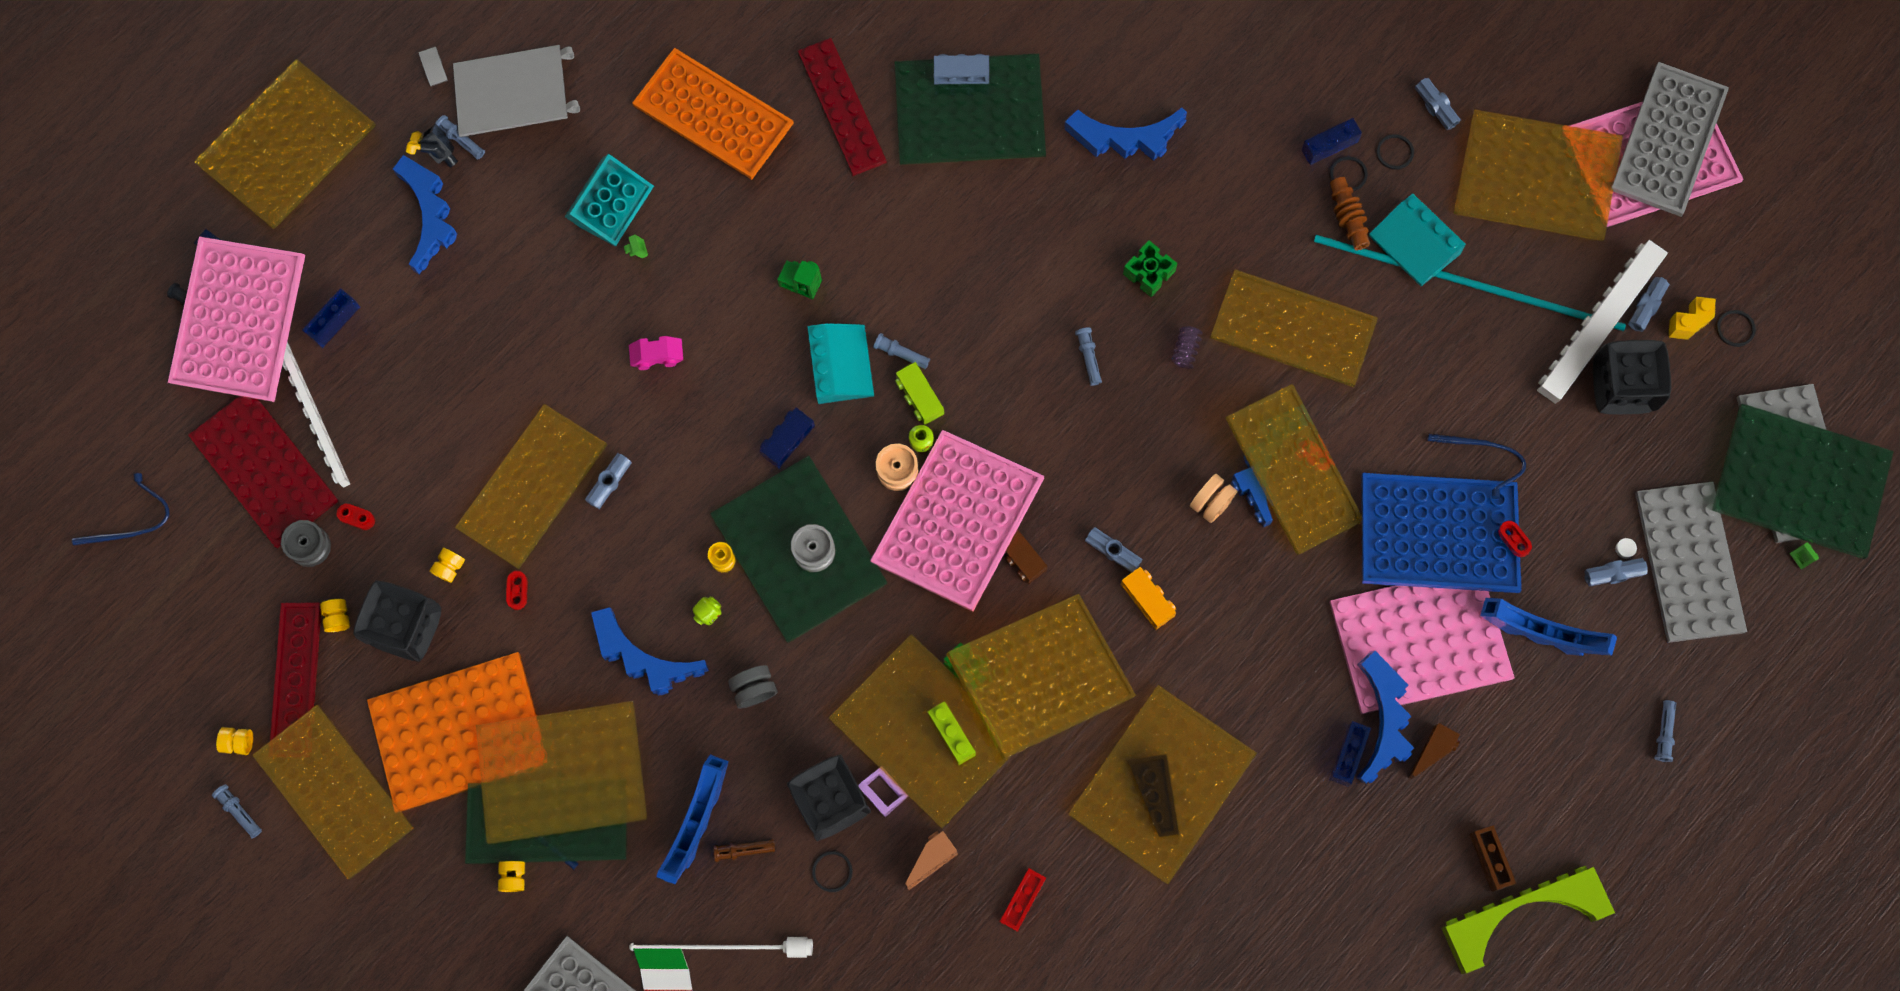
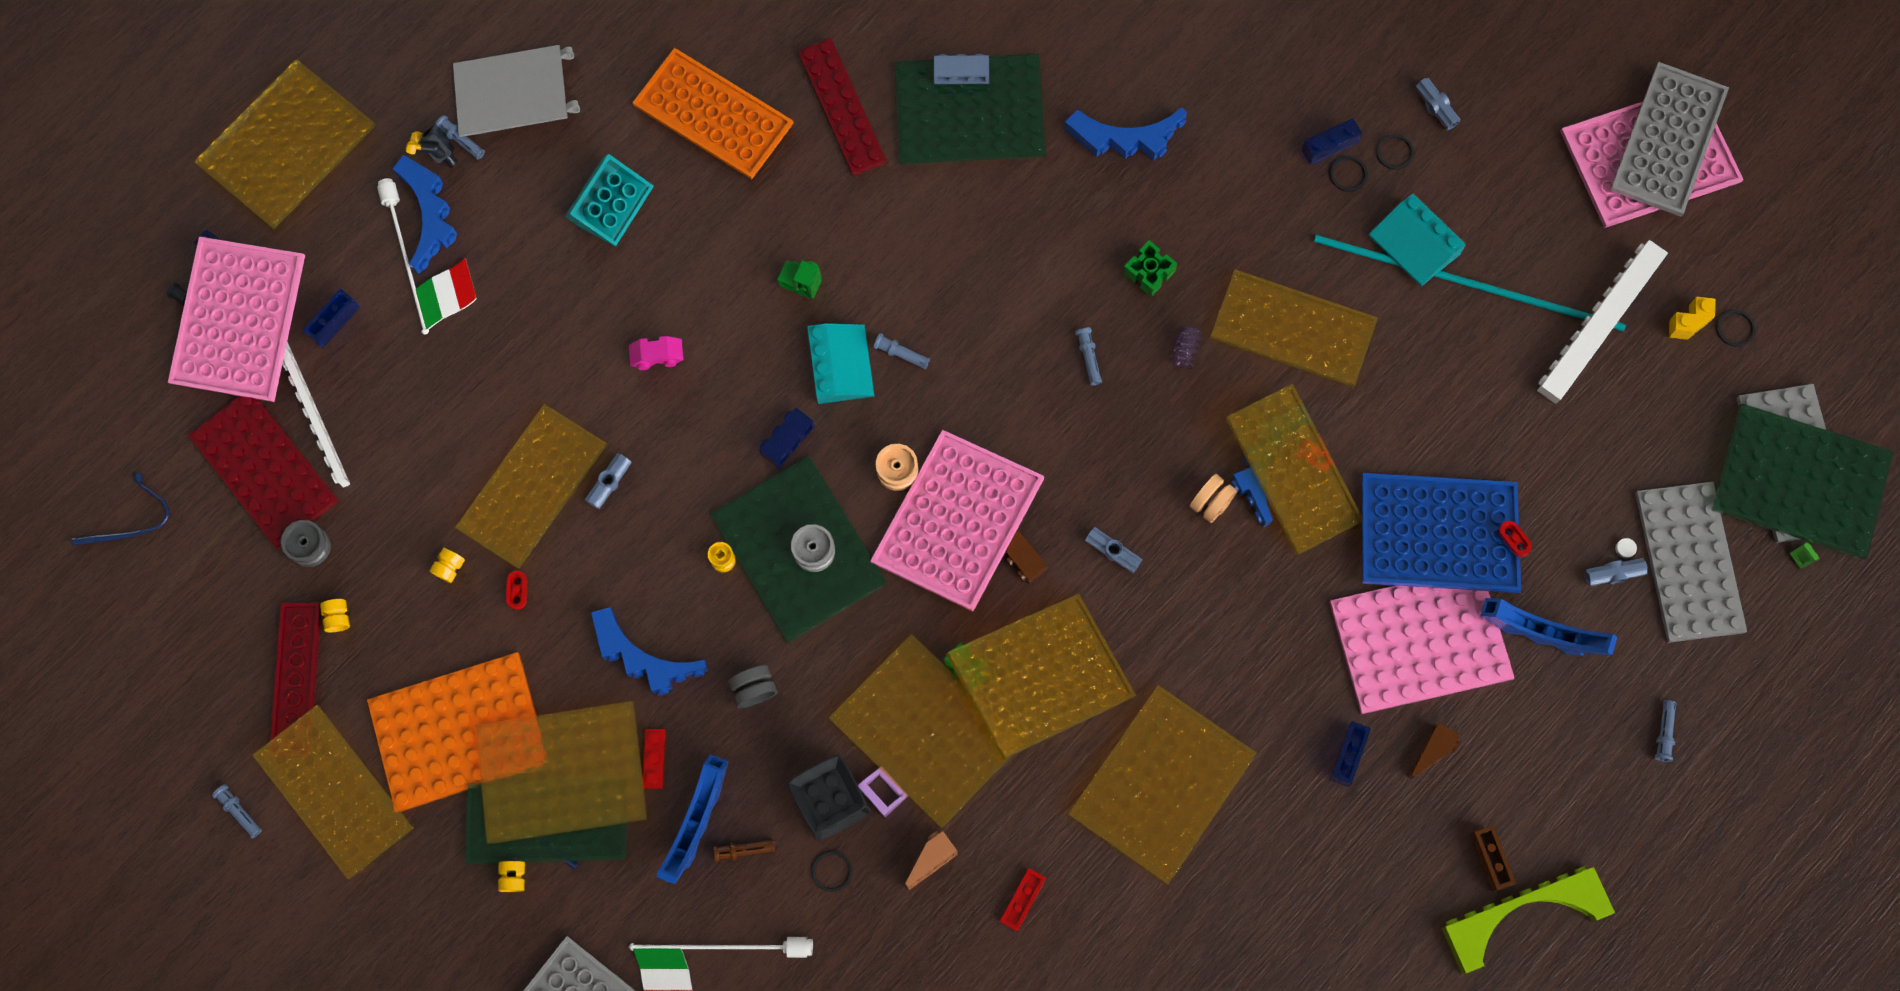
(232, 740): yellow wheel -> none
(354, 517): red plate -> none
(397, 620): black piece -> none
(433, 66): light grey slope -> none
(441, 294): none -> flag
(636, 247): bright green tile -> none
(654, 758): none -> red plate
(707, 611): lime head -> none
(919, 393): lime brick -> none
(921, 438): lime head -> none
(951, 733): lime brick -> none
(1148, 597): light orange brick -> none
(1155, 785): dark brown wing -> none
(1348, 213): dark orange piece -> none
(1390, 742): blue arch -> none
(1460, 440): dark blue piece -> none
(1538, 175): clear yellow plate -> none
(1631, 377): black piece -> none
(1648, 304): sand blue piece -> none

